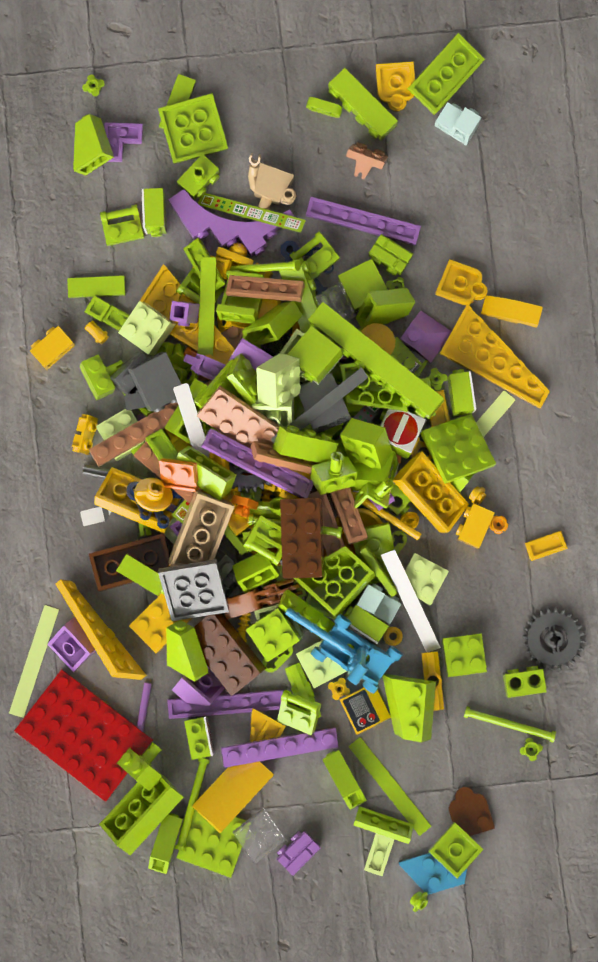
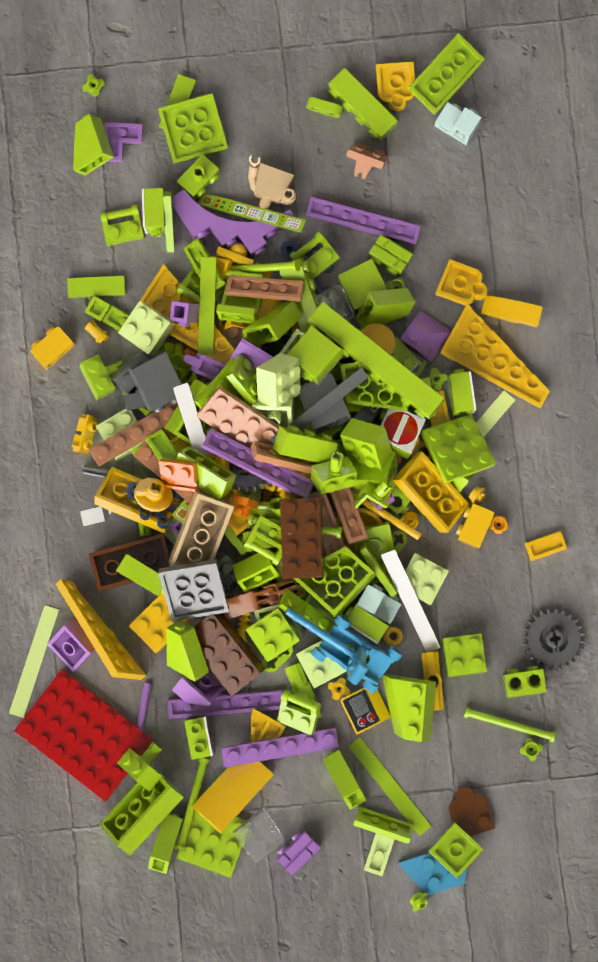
(168, 215): none -> tile

